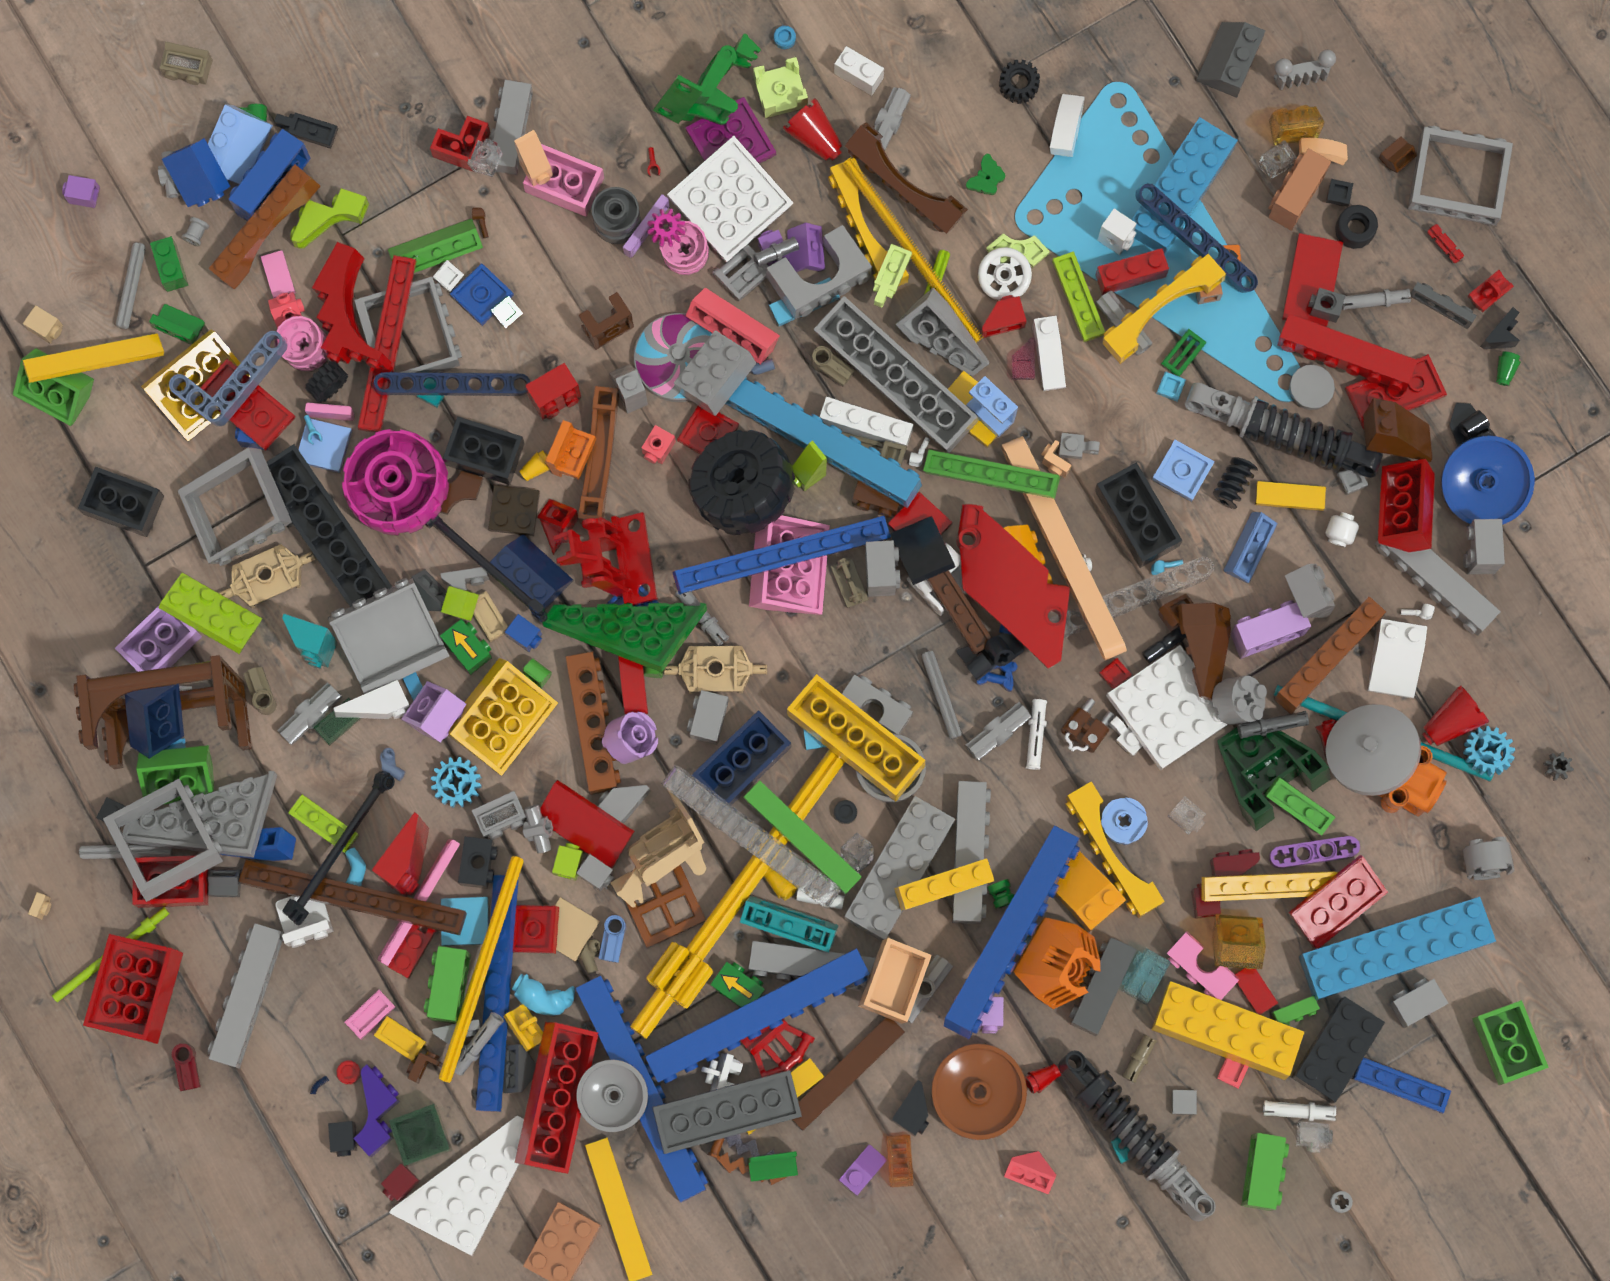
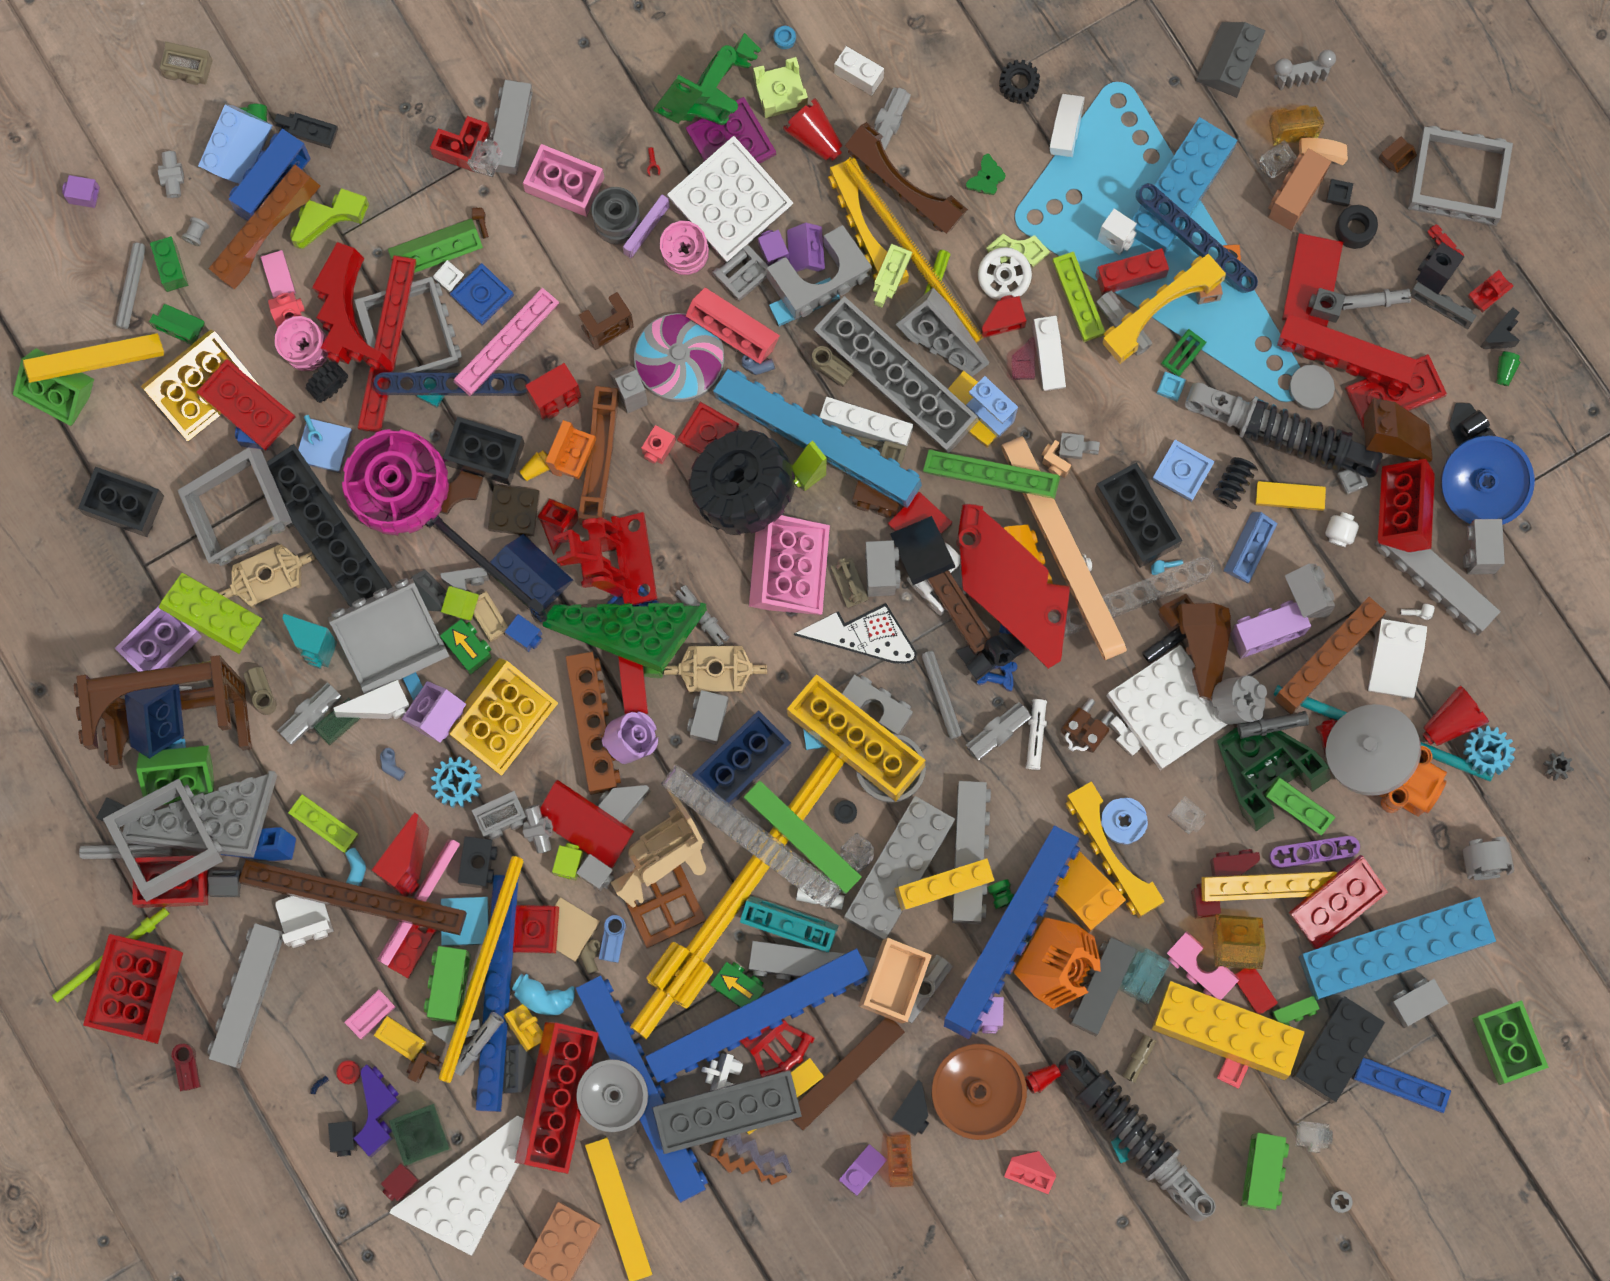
(40, 906): tan plate -> none
(43, 324): tan brick -> none
(196, 173): blue brick -> none
(233, 383): sand blue beam -> none
(295, 909): black hinge -> none
(329, 411): bright pink tile -> none
(506, 311): tile -> none
(506, 342): none -> bright pink tile
(533, 158): light nougat slope -> none
(537, 673): bright green brick -> none
(660, 234): dark pink gear -> none
(715, 373): light grey brick -> none
(772, 1166): green panel -> none
(775, 252): flat silver pin -> none
(780, 555): blue plate -> none
(780, 885): yellow cone -> none
(870, 634): none -> white sticker
(916, 458): white hand -> none
(1115, 673): red tile -> none
(1184, 1102): light grey tile -> none
(1295, 1110): white pin -> none
(1438, 267): none -> black brick

